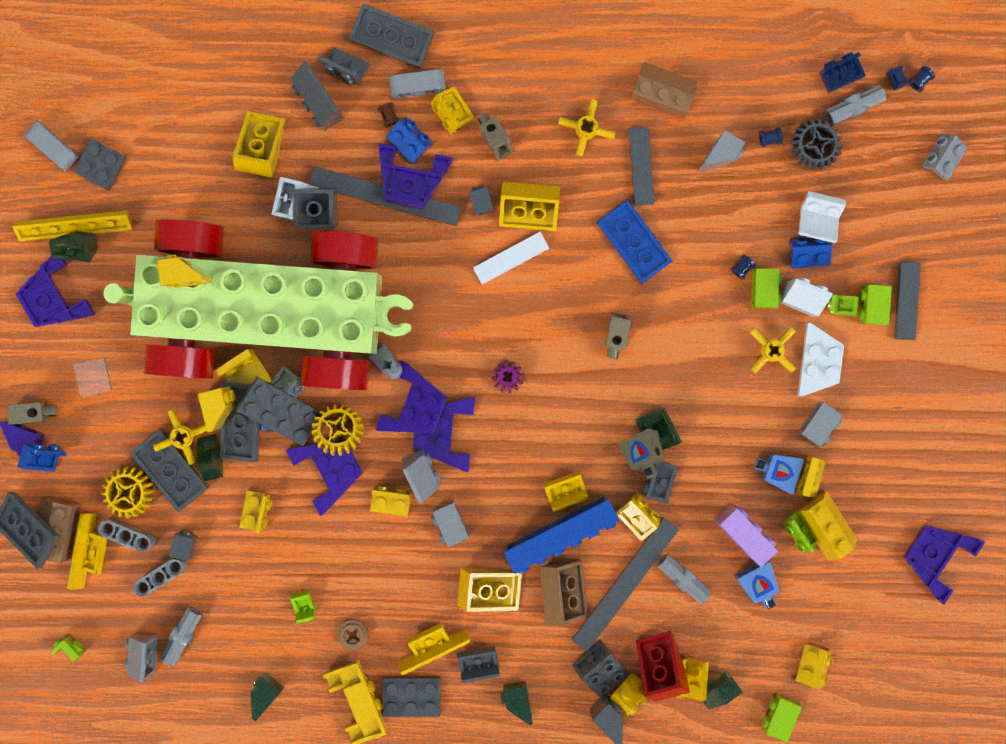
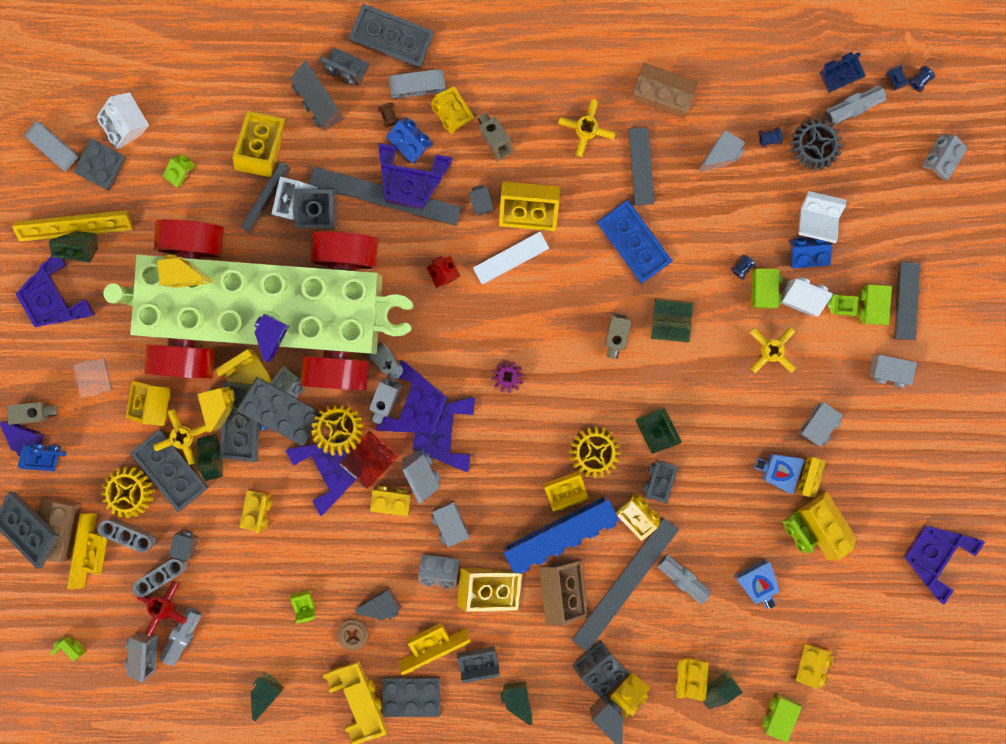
(122, 120): none -> white slope
(148, 403): none -> yellow slope
(165, 612): none -> red bar
(178, 169): none -> lime bracket
(265, 198): none -> dark grey tile
(269, 335): none -> dark purple slope
(368, 460): none -> clear red bracket
(380, 606): none -> dark grey slope
(388, 393): none -> light grey torso
(438, 571): none -> light grey bracket
(443, 271): none -> red brick
(587, 457): none -> yellow gear
(643, 452): dark tan torso -> none
(661, 667): red slope -> none
(671, 320): none -> clear green slope
(746, 534): lavender brick -> none
(820, 361): white wing -> none
(893, 370): none -> light grey brick

